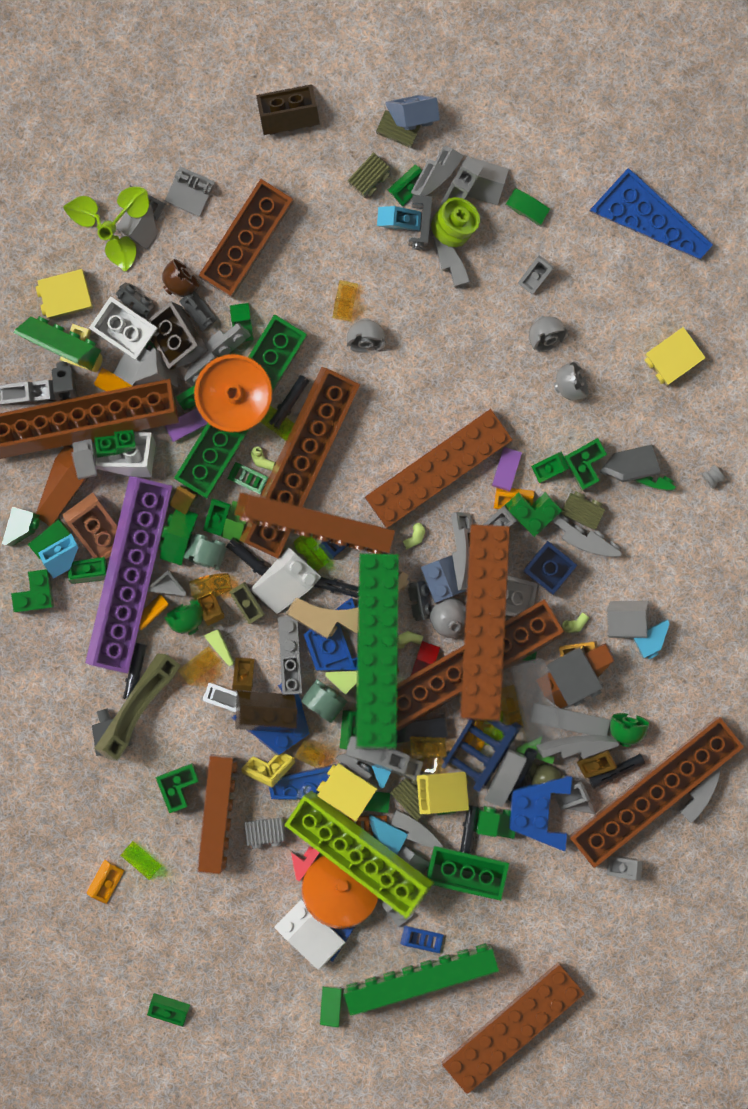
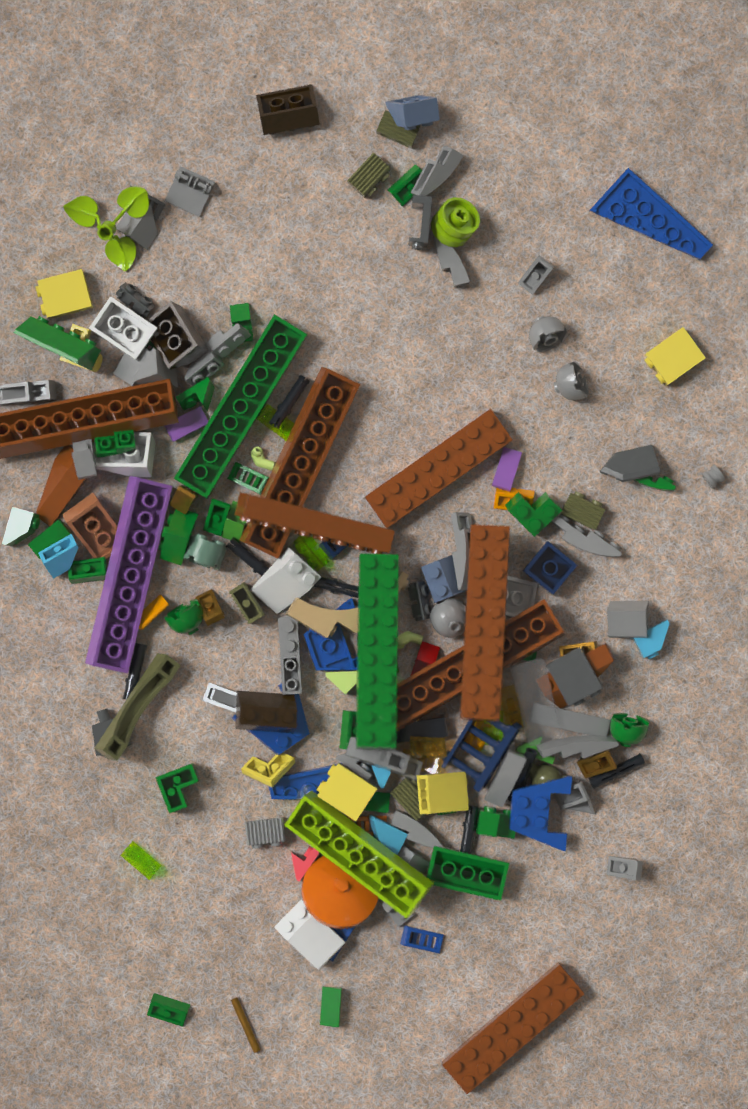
(38, 597): green brick -> none
(63, 382): dark grey torso -> none
(105, 882): light orange slope -> none
(108, 381): light orange slope -> none
(167, 584): light grey slope -> none
(178, 280): reddish brown cylinder -> none
(198, 310): dark grey hinge -> none
(199, 665): clear yellow slope -> none
(215, 584): clear yellow slope -> none
(215, 814): dark orange brick -> none
(217, 642): yellowish green slope -> none
(233, 393): orange dish -> none
(243, 674): pearl gold slope -> none
(245, 1024): none -> pearl gold bar
(246, 238): dark orange brick -> none
(310, 753): clear yellow slope -> none
(324, 701): sand green brick -> none
(345, 300): clear yellow slope -> none
(365, 335): light grey cylinder -> none
(398, 218): medium azure slope -> none
(417, 537): yellowish green arm -> none
(421, 979): green brick -> none
(464, 179): light grey slope -> none
(489, 183): light grey slope -> none
(501, 518): light grey slope -> none
(528, 206): green slope -> none
(550, 467): green slope -> none
(576, 625): yellowish green arm -> none
(581, 460): green brick -> none
(656, 791): dark orange brick -> none
(701, 796): light grey slope -> none

